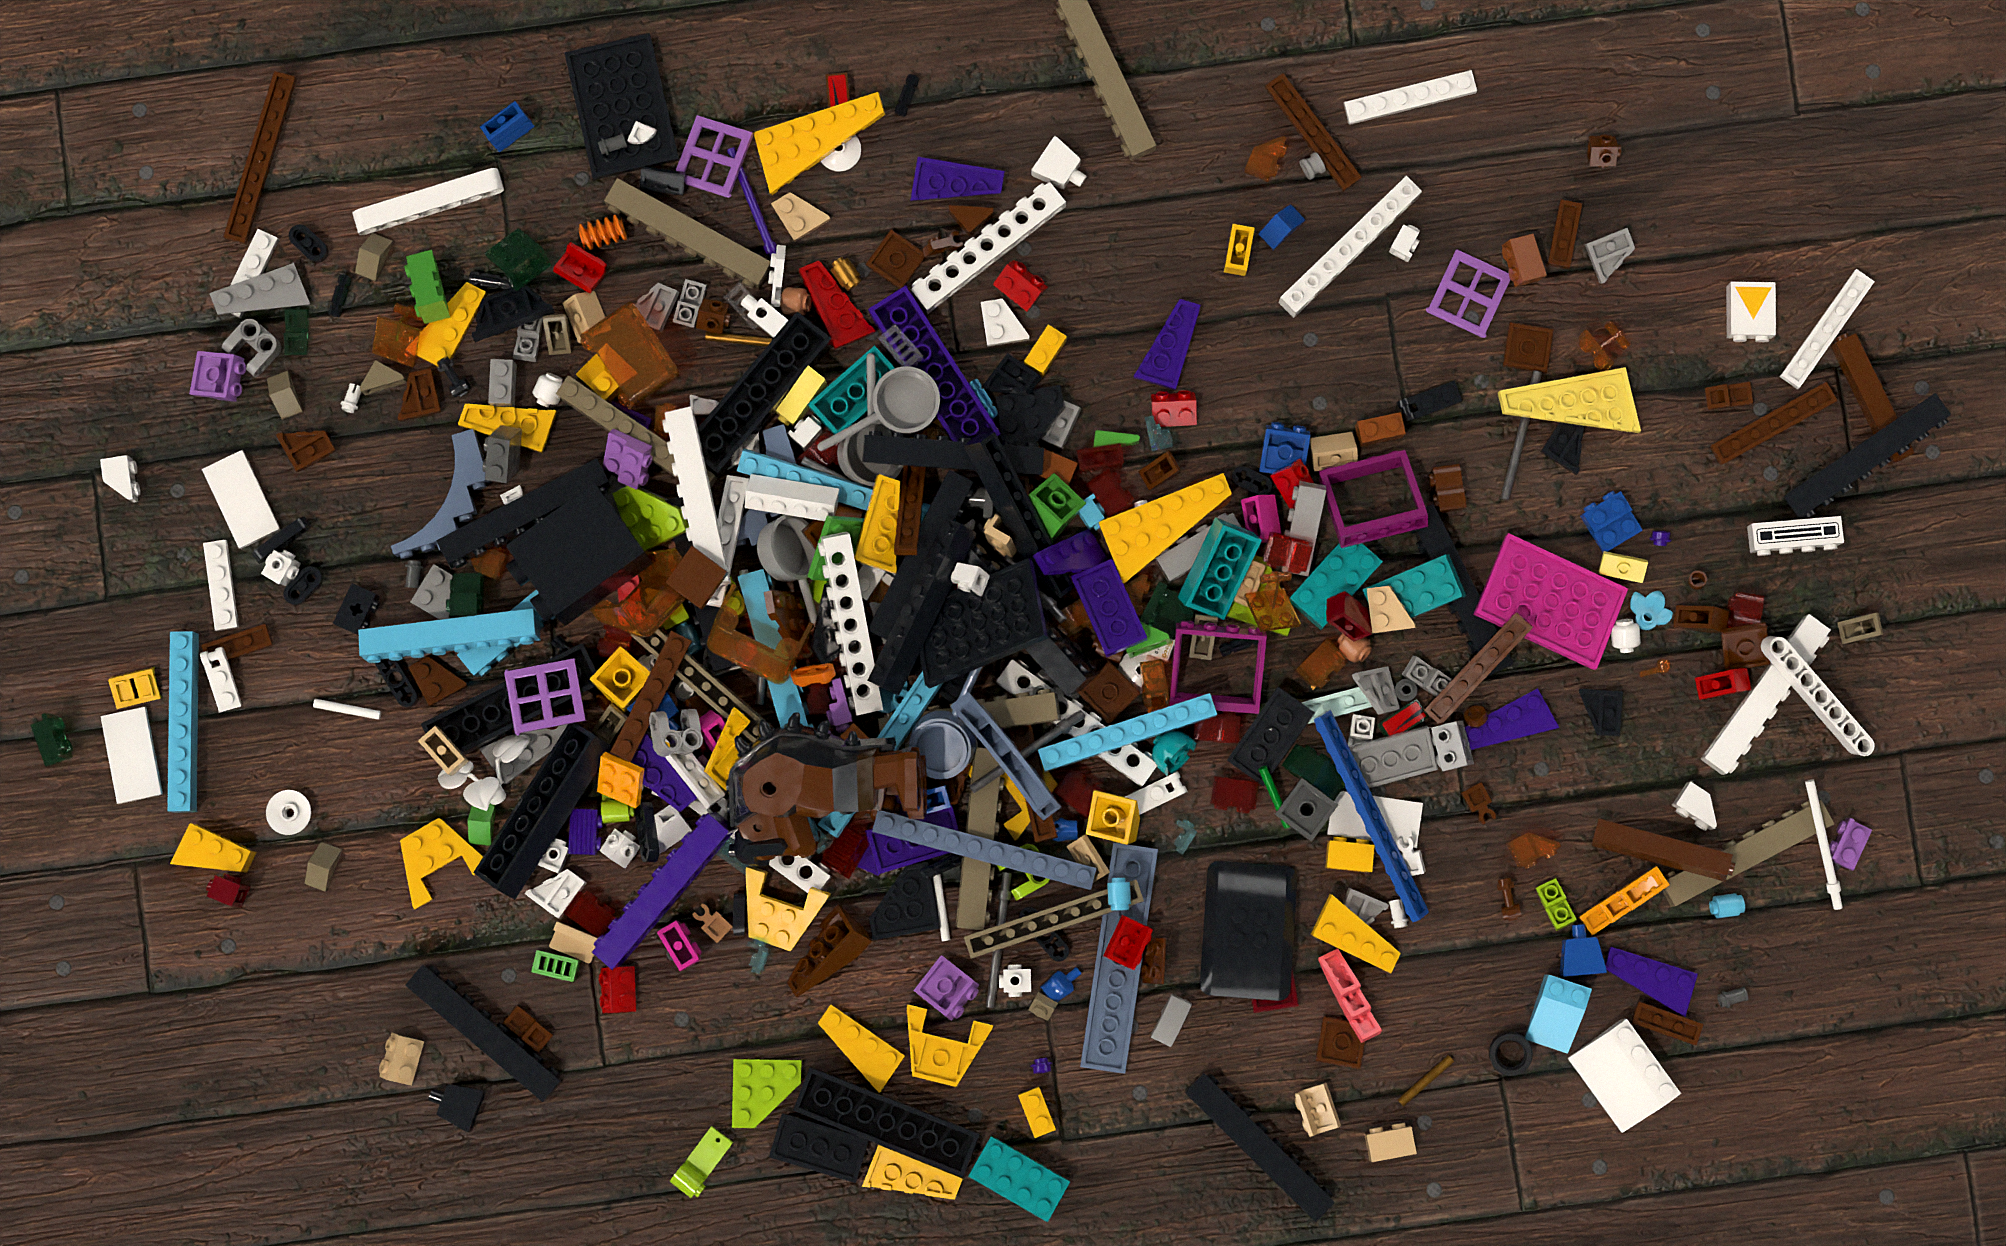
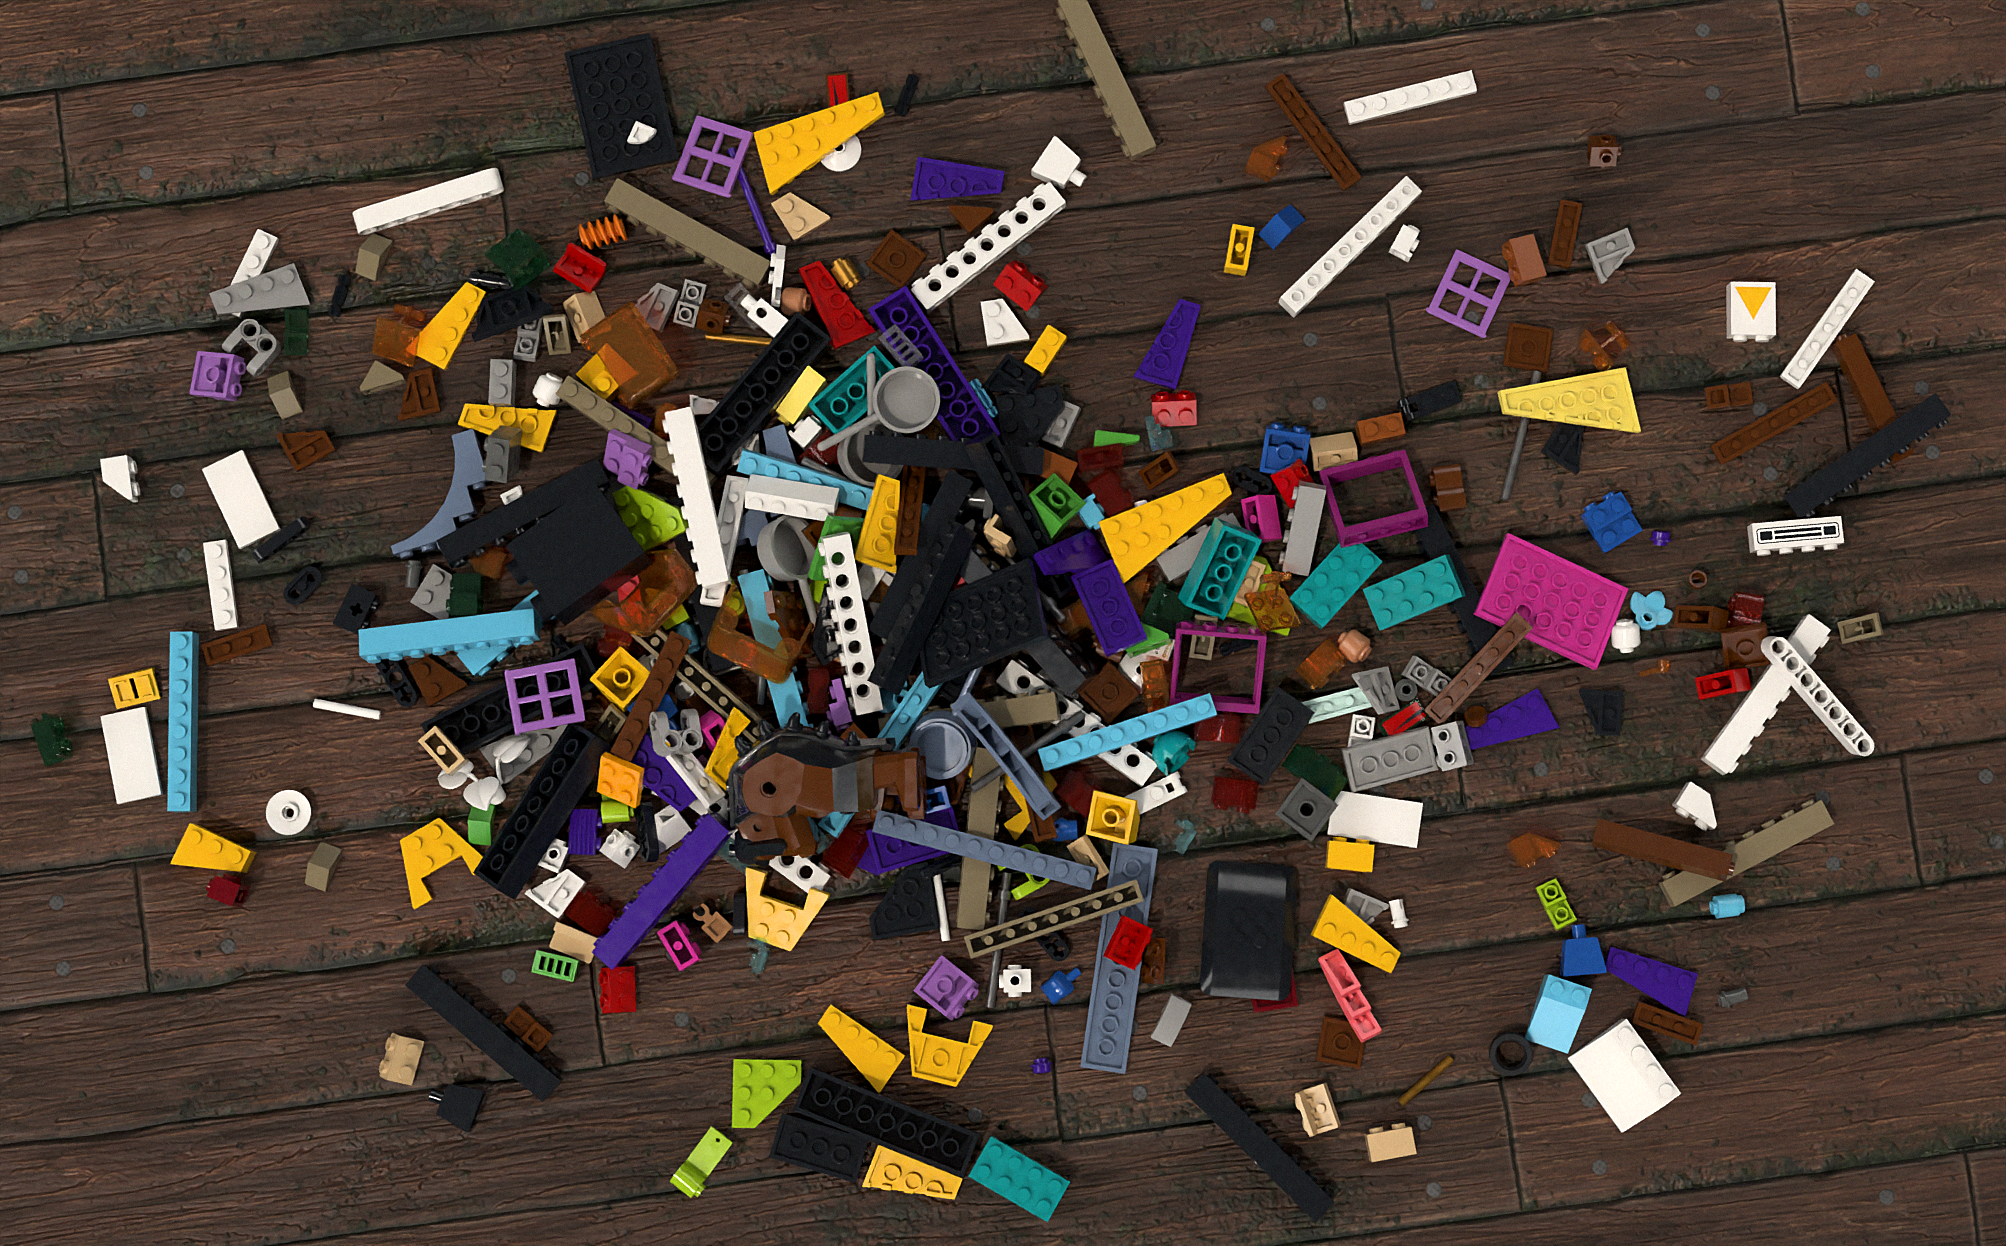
(221, 680): white plate -> none
(260, 157): reddish brown plate -> none
(281, 567): white brick -> none
(308, 244): black plate -> none
(351, 399): white pin -> none
(426, 287): bright green wedge -> none
(459, 386): black bar -> none
(507, 126): blue brick -> none
(612, 144): dark grey pin -> none
(662, 180): black plate -> none
(697, 577): reddish brown tile -> none
(813, 674): orange plate -> none
(835, 946): reddish brown wedge -> none
(937, 245): reddish brown plate -> none
(970, 578): white brick -> none
(1036, 1112): yellow brick -> none
(1042, 1006): dark tan plate -> none
(1119, 894): medium azure brick -> none
(1272, 790): green bar -> none
(1287, 552): clear red brick -> none
(1312, 166): light grey wheel -> none
(1349, 616): dark red brick -> none
(1371, 816): blue plate -> none
(1387, 611): tan wing -> none
(1412, 858): white plate -> none
(1478, 799): reddish brown plate -> none
(1510, 910): reddish brown bar -> none
(1623, 567): light yellow plate -> none
(1624, 900): light orange slope -> none
(1833, 884): white bar -> none
(1849, 843): medium lavender bracket -> none

